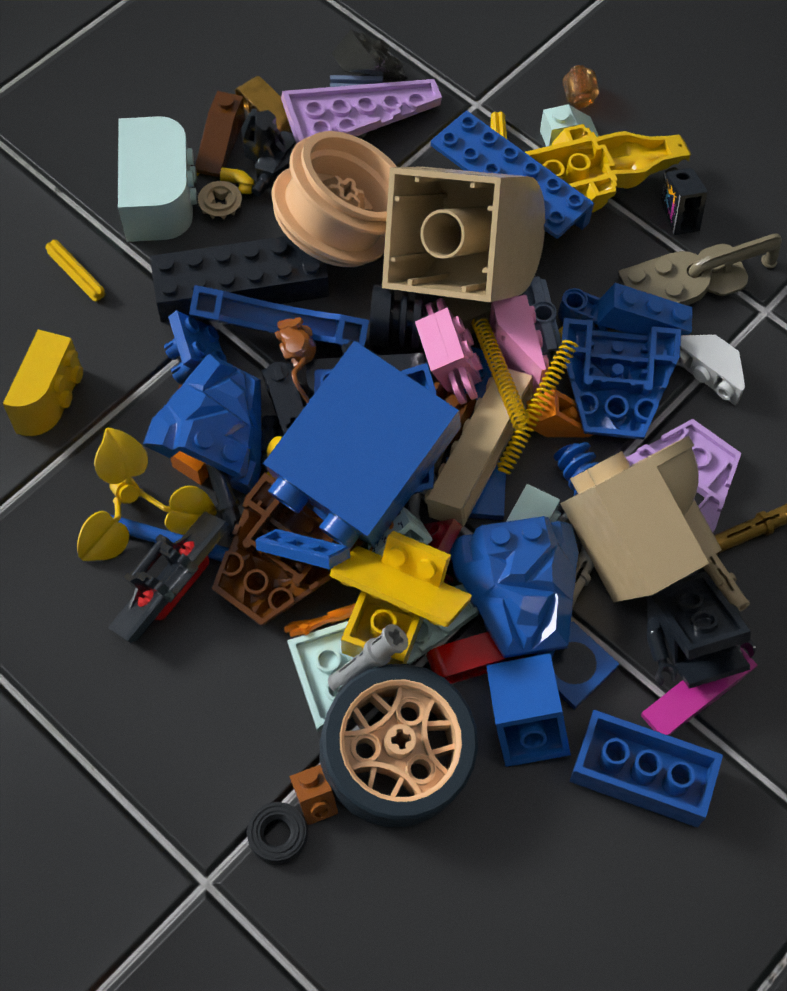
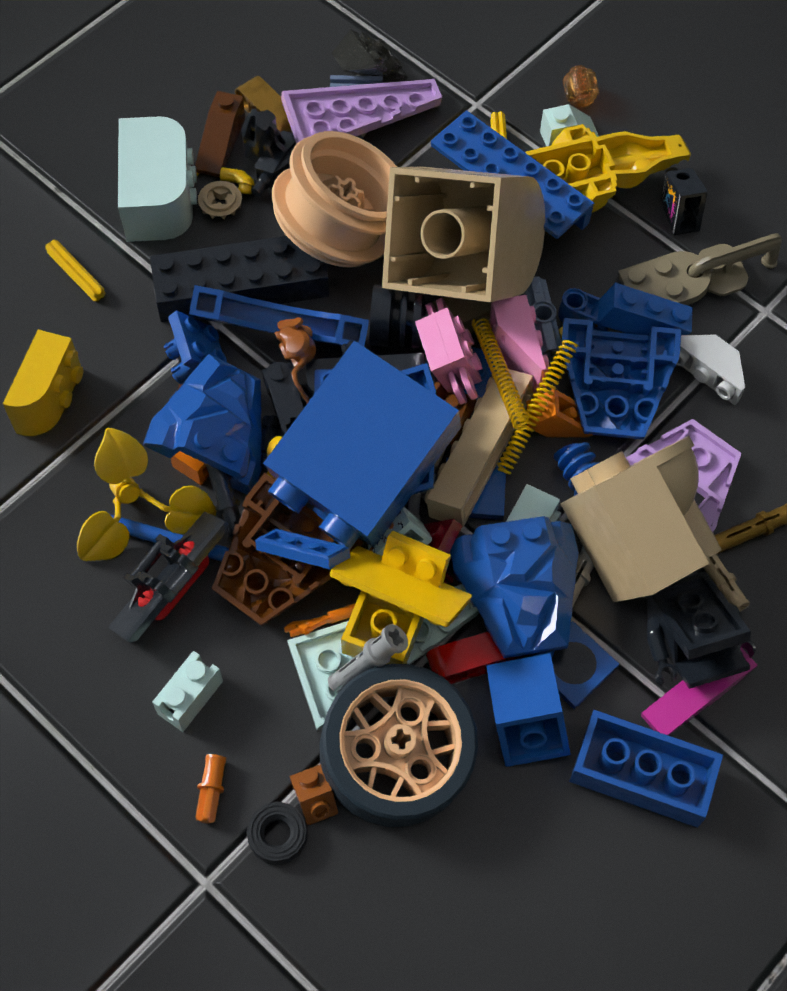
(187, 691): none -> light aqua brick
(210, 788): none -> orange axle

